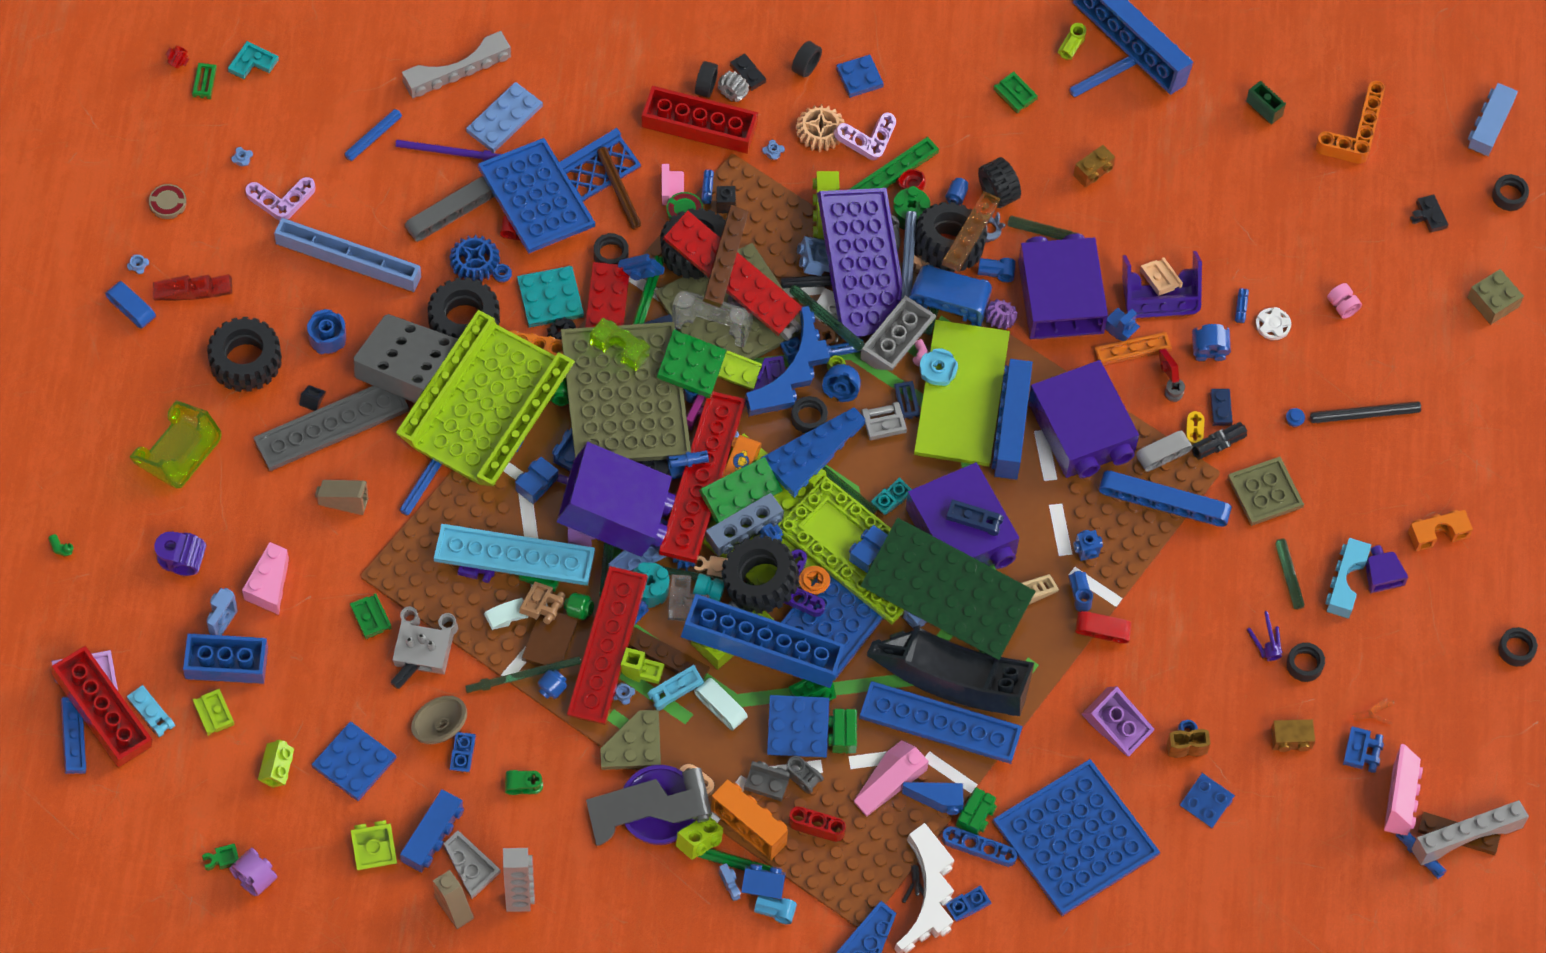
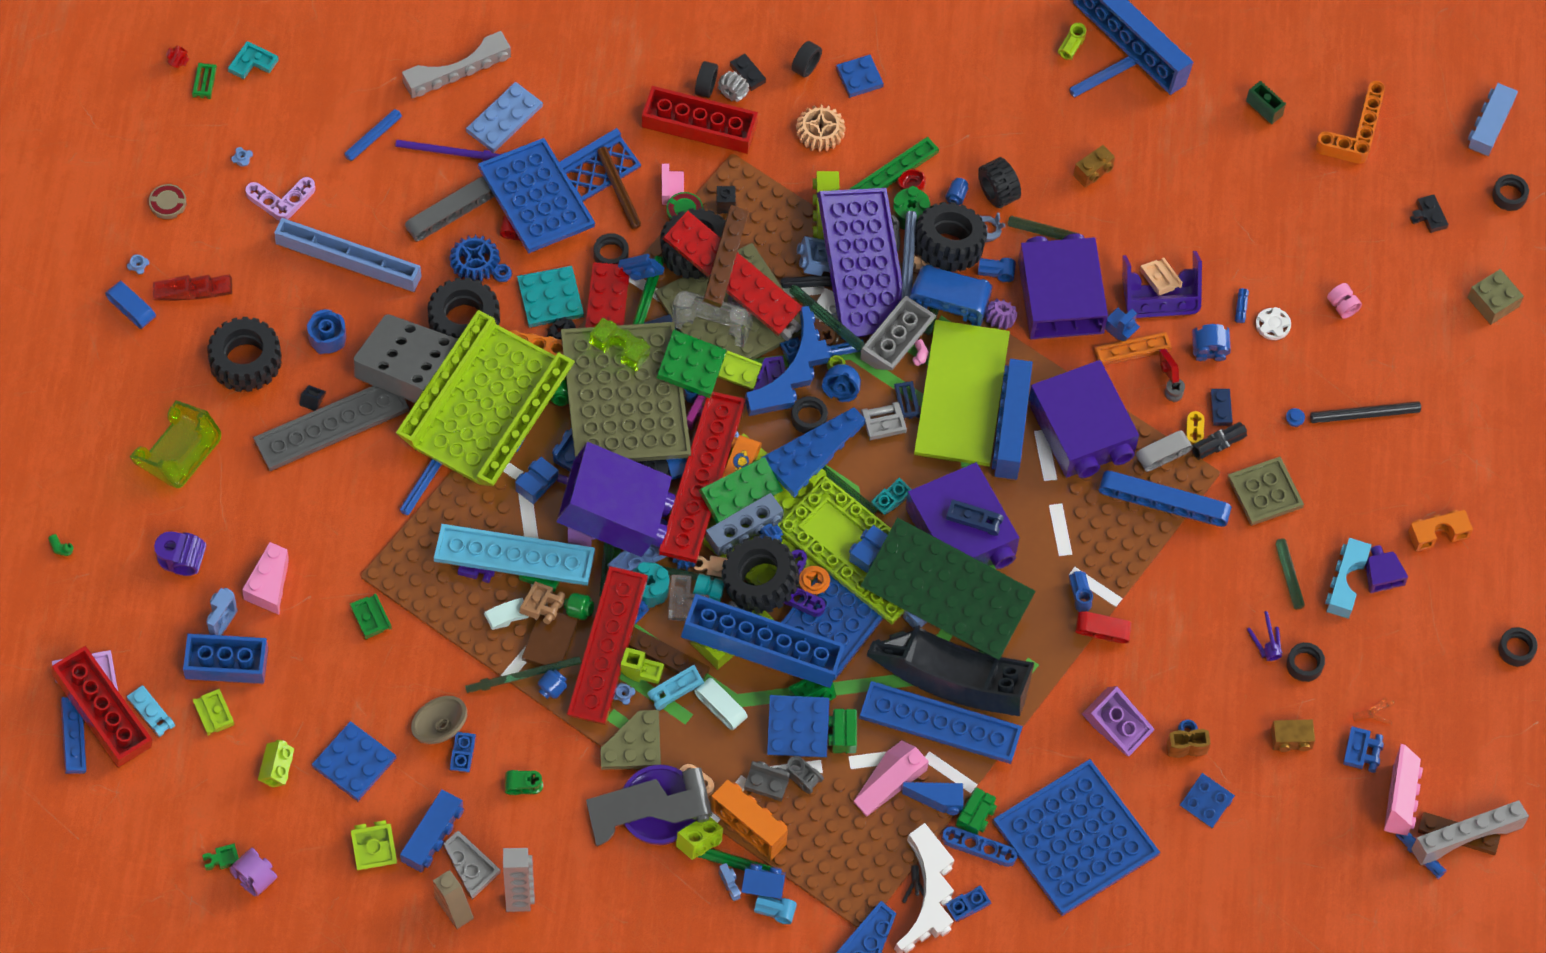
(343, 495): dark tan slope -> none
(422, 646): light grey piece -> none
(688, 459): blue pin -> none
(707, 186): blue axle -> none
(773, 154): medium blue plate -> none
(823, 831): red beam -> none
(868, 142): lavender beam -> none
(938, 377): medium azure plate -> none
(971, 231): clear orange tile -> none
(1015, 92): green plate -> none
(1044, 592): tan slope -> none
(1088, 544): blue brick -> none

